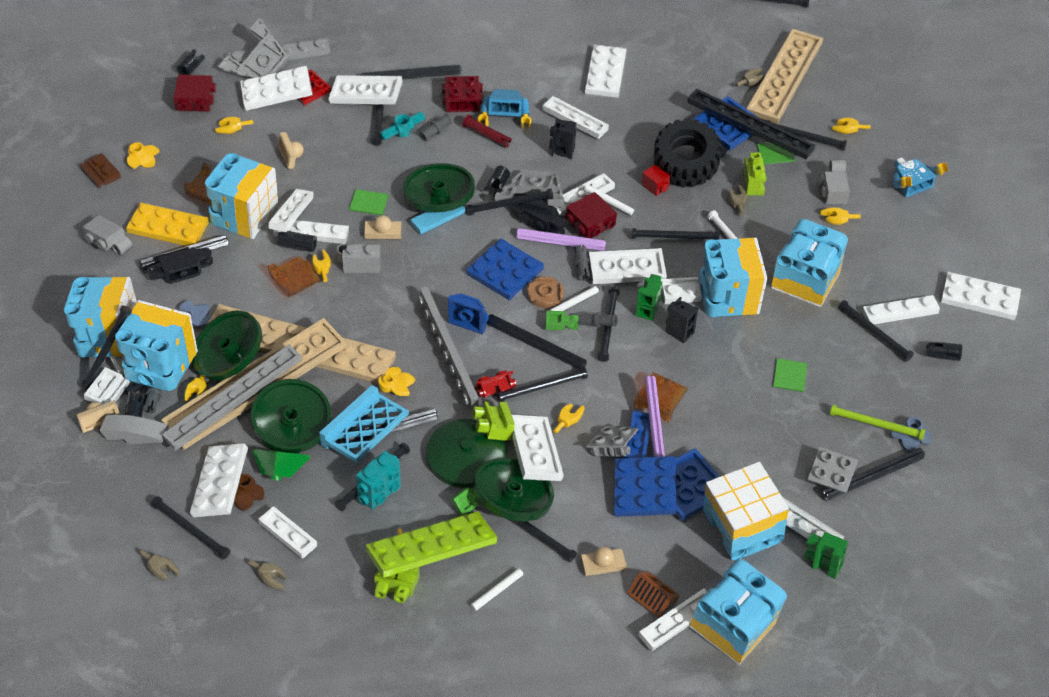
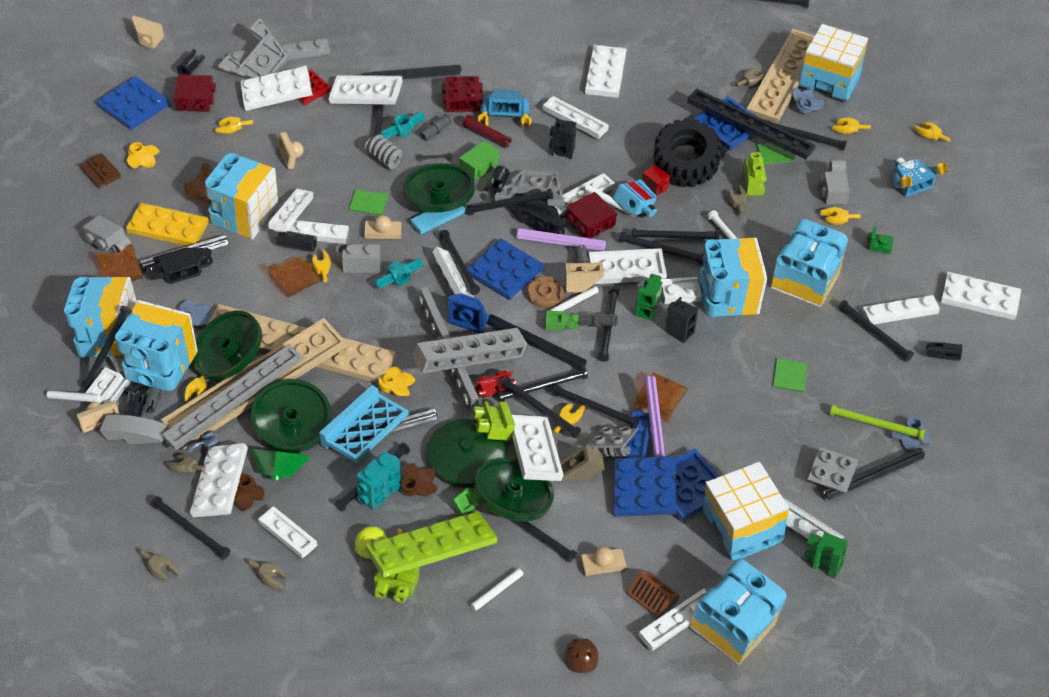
(73, 396): none -> white bar
(120, 264): none -> clear orange piece
(133, 103): none -> blue plate
(147, 32): none -> tan slope
(186, 464): none -> dark tan hand
(208, 439): none -> sand blue plate
(370, 535): none -> neon yellow helmet
(384, 151): none -> light grey piece
(398, 273): none -> teal axle
(420, 157): none -> clear smoke hinge
(420, 479): none -> reddish brown plate
(451, 271): none -> white plate
(469, 350): none -> light grey brick
(473, 288): none -> black bar
(480, 159): none -> bright green brick
(507, 384): none -> black bar
(558, 391): none -> black bar
(582, 276): none -> tan slope
(582, 464): none -> dark tan slope
(582, 649): none -> reddish brown helmet
(636, 198): none -> medium azure torso
(666, 249): none -> black bar
(806, 101): none -> sand blue plate
(834, 62): none -> piece
(879, 242): none -> green bracket
(930, 131): none -> yellow hand

